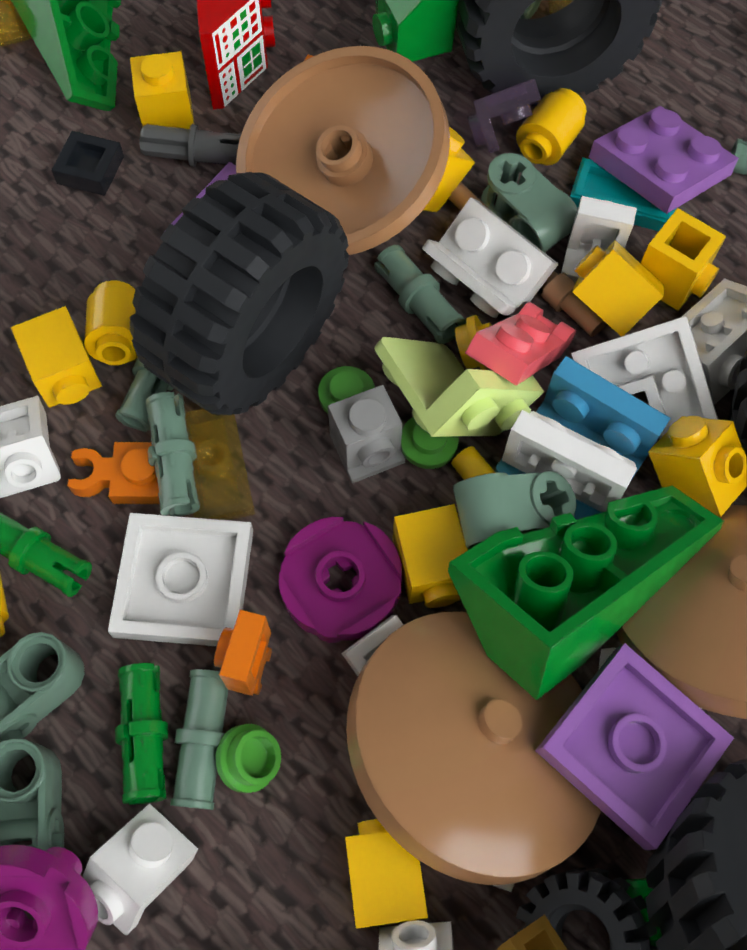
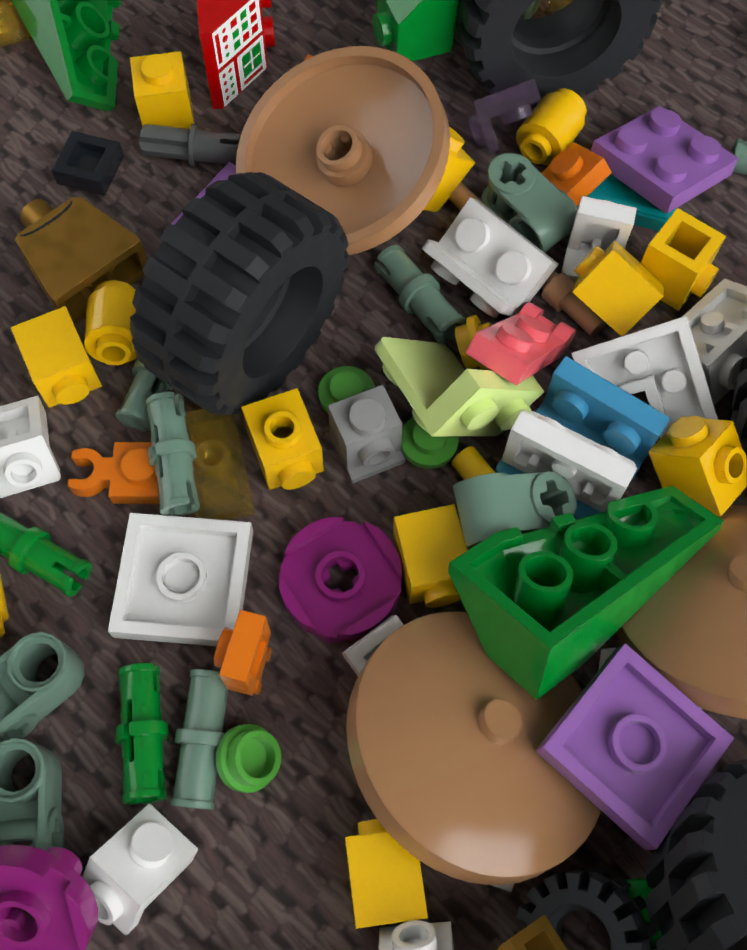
(76, 251): none -> pearl gold torso
(284, 440): none -> yellow brick
(577, 171): none -> orange plate

